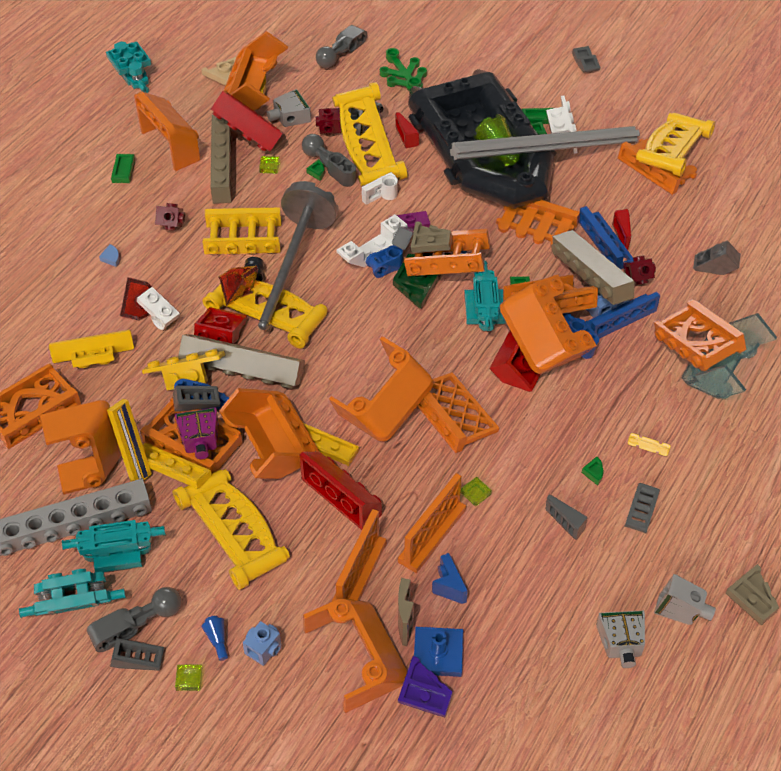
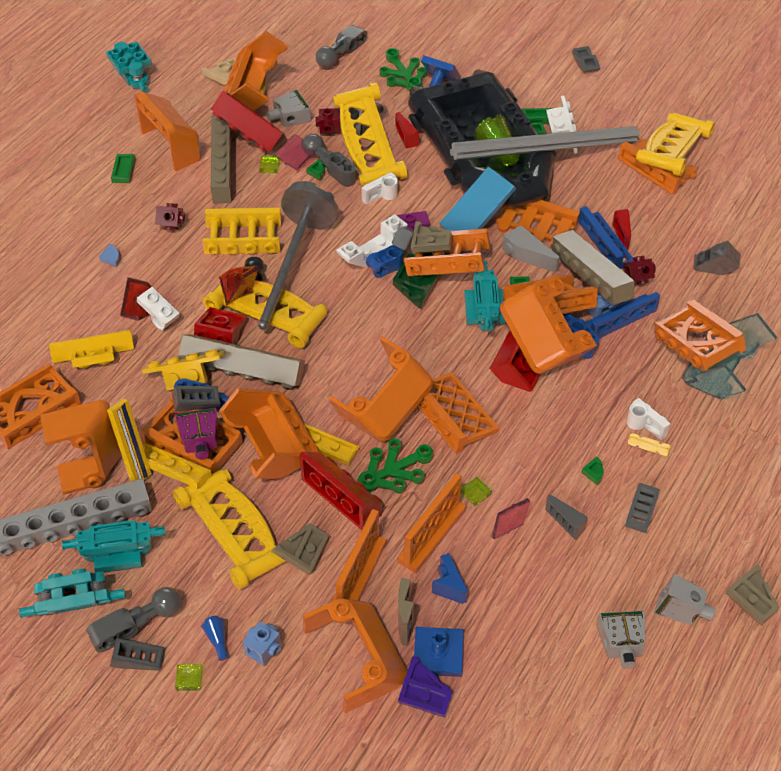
(294, 152): none -> clear pink piece
(302, 548): none -> dark tan wing
(394, 468): none -> green plant
(439, 70): none -> blue tile
(479, 202): none -> dark azure tile
(510, 518): none -> clear pink piece
(528, 249): none -> light grey slope
(642, 416): none -> white plate

